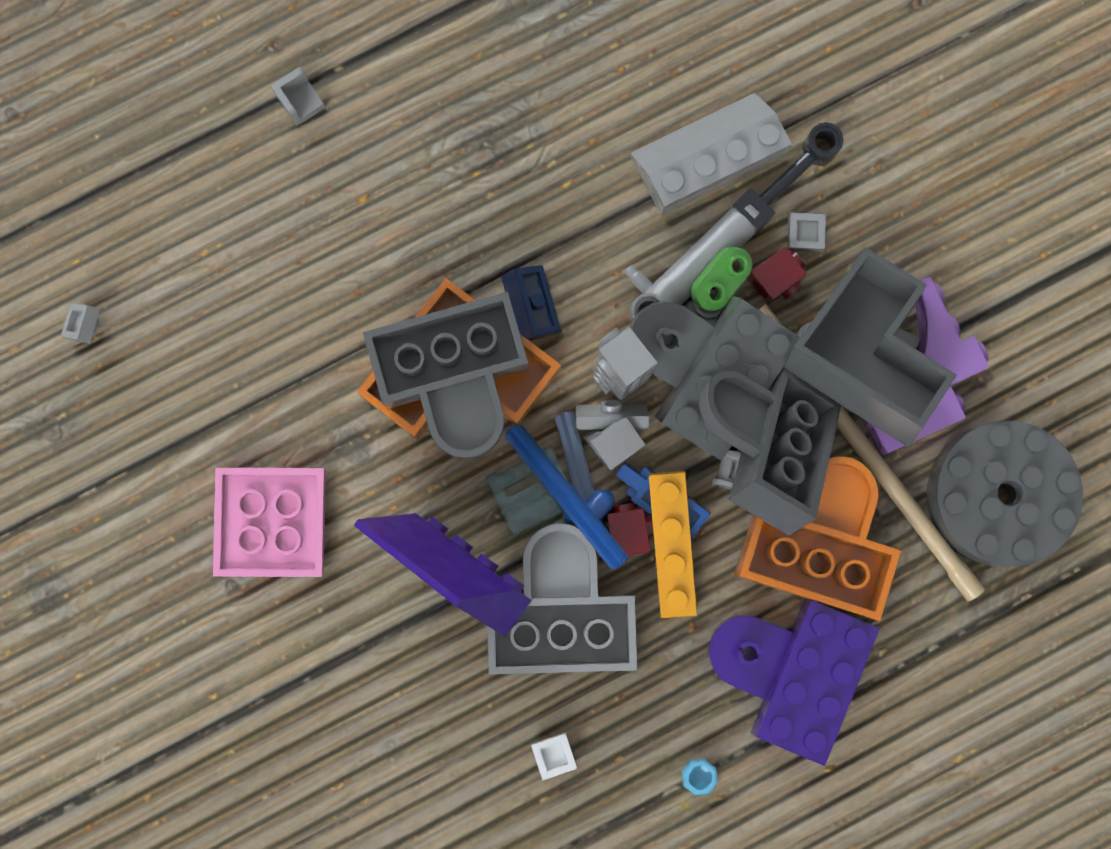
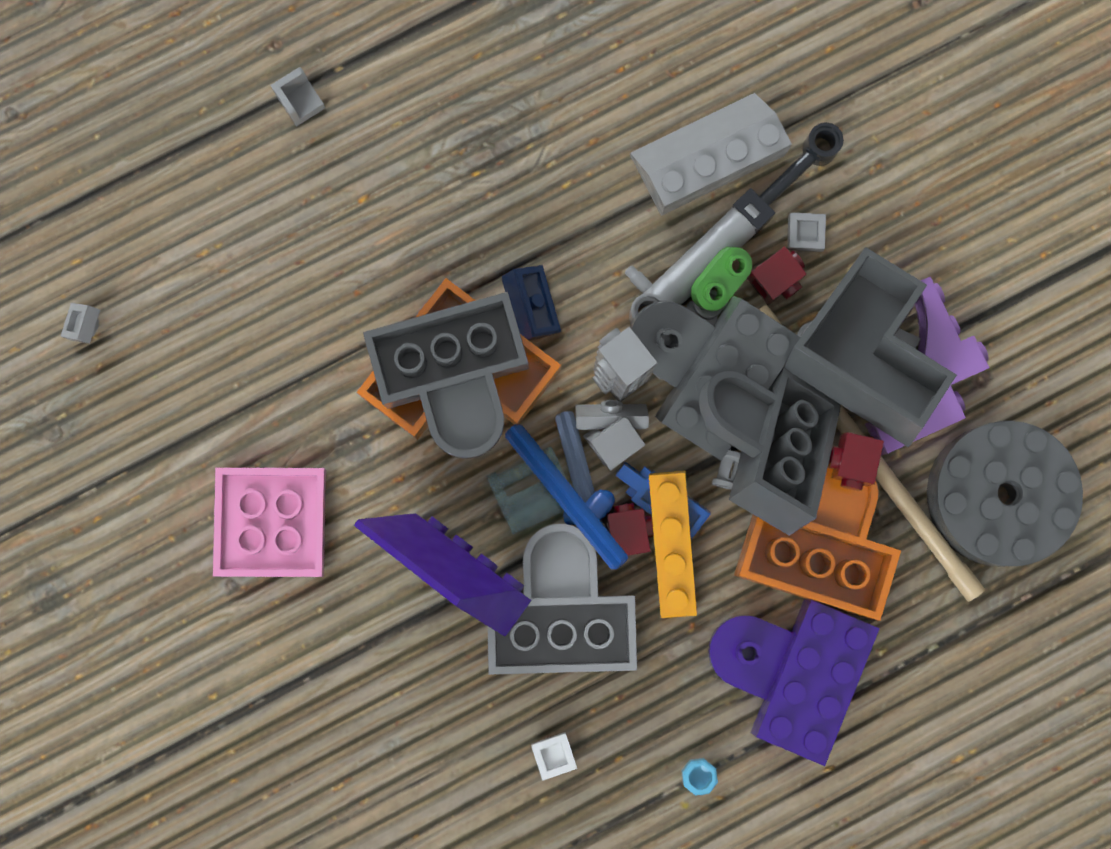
(855, 460): none -> dark red brick

